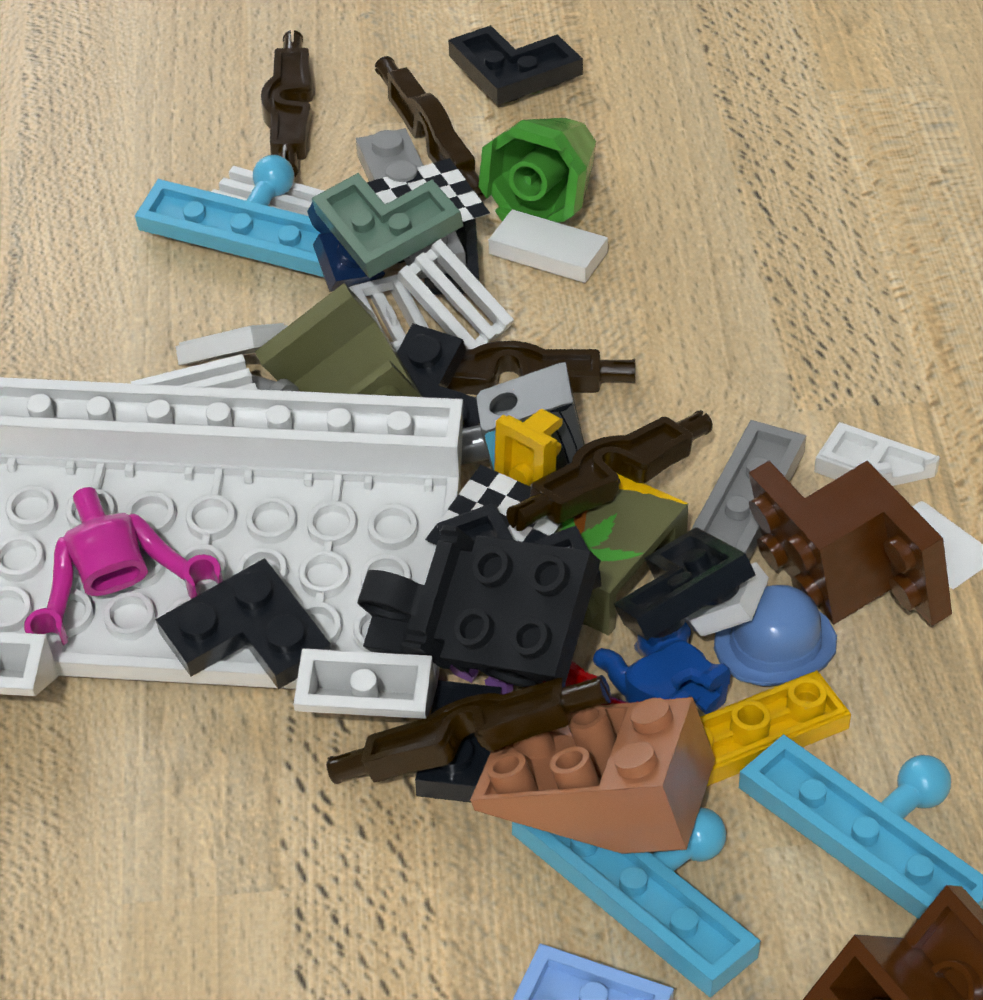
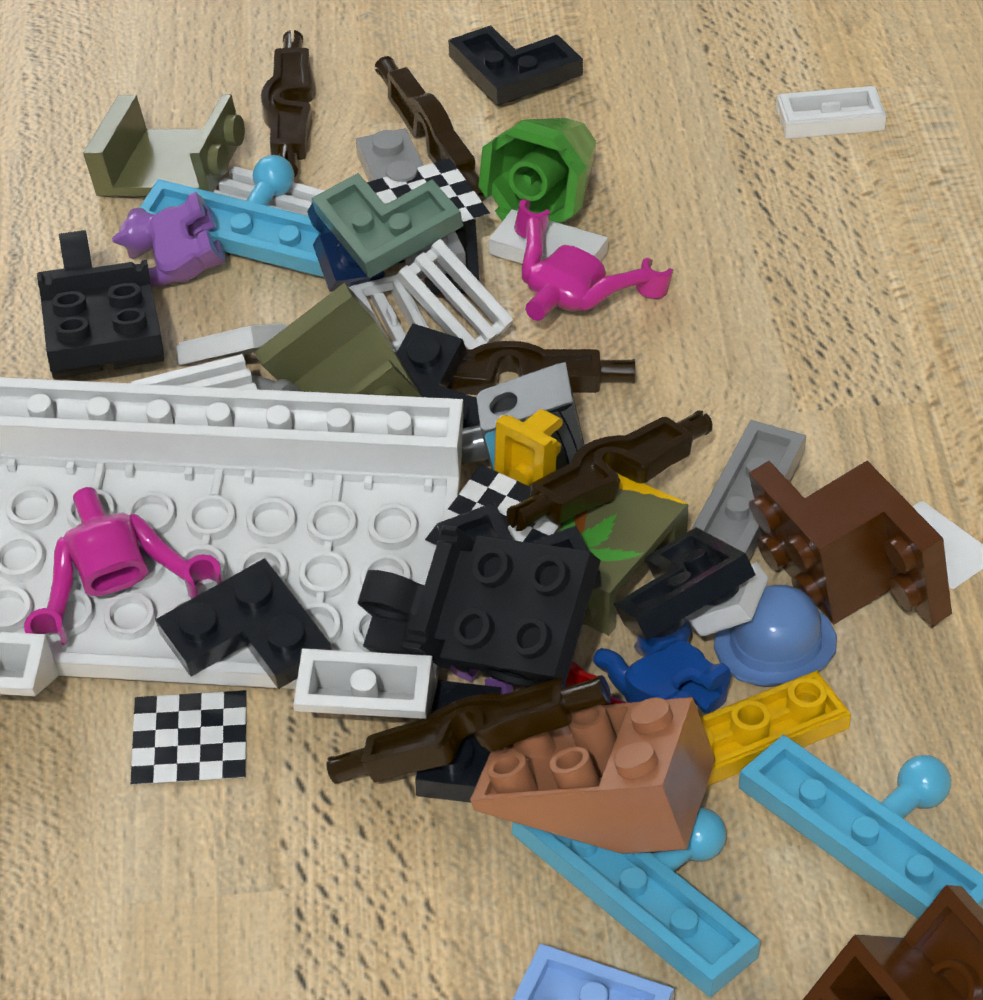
(97, 312): none -> black plate
(130, 158): none -> olive panel
(177, 238): none -> medium lavender animal
(189, 737): none -> sticker
(573, 276): none -> dark pink piece
(830, 112): none -> white tile
(893, 460): white tile -> none

